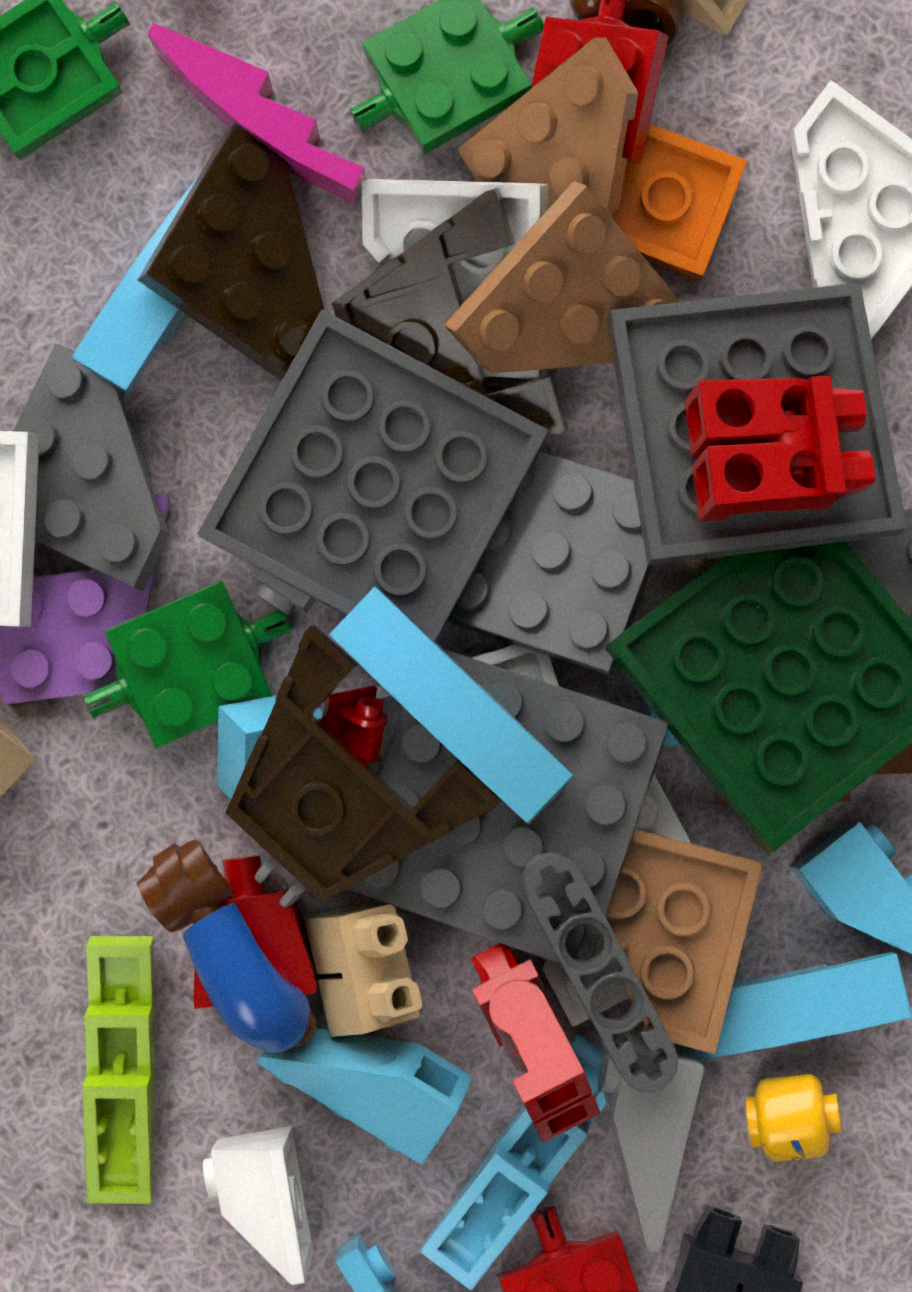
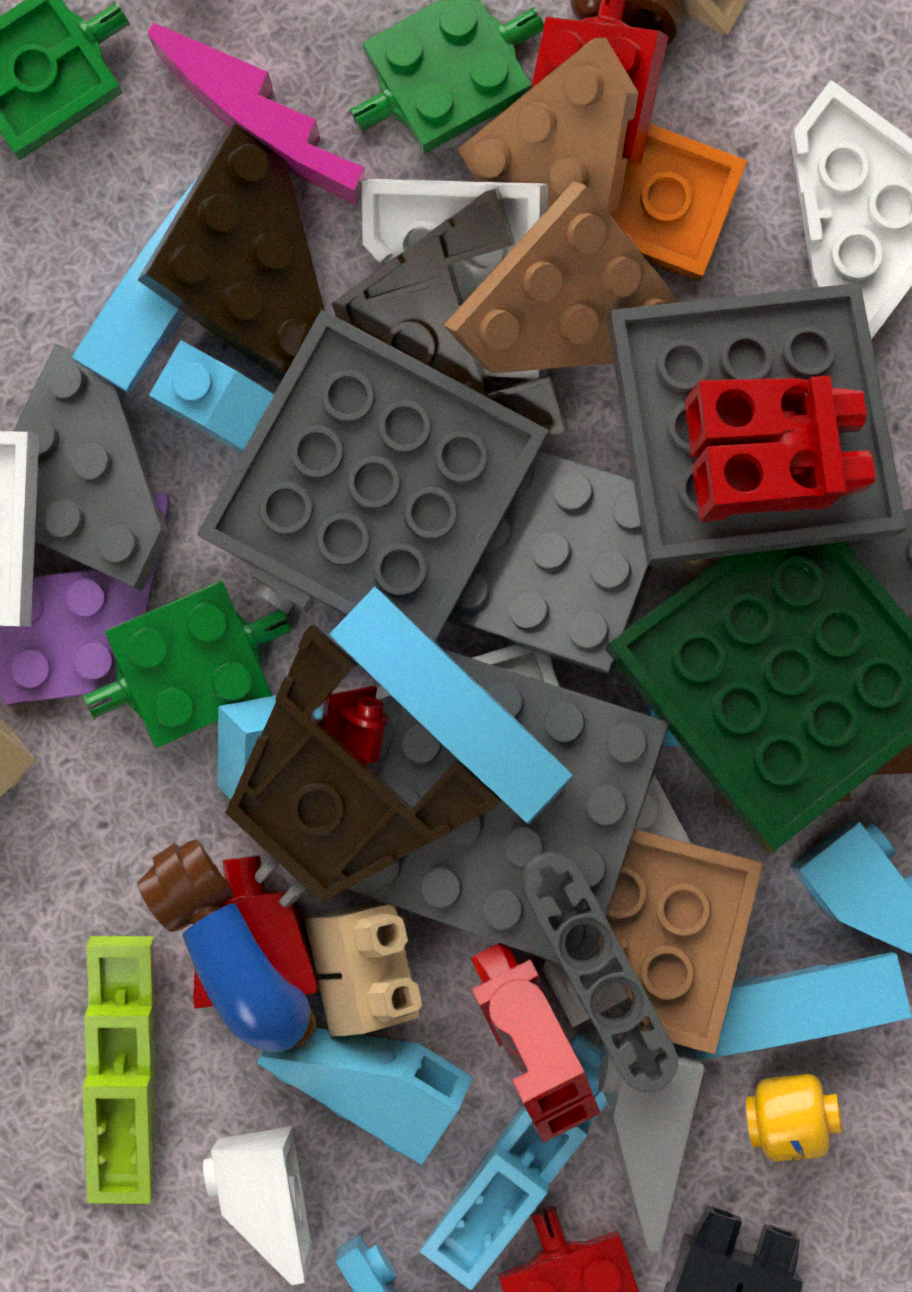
(210, 396): none -> medium azure slope

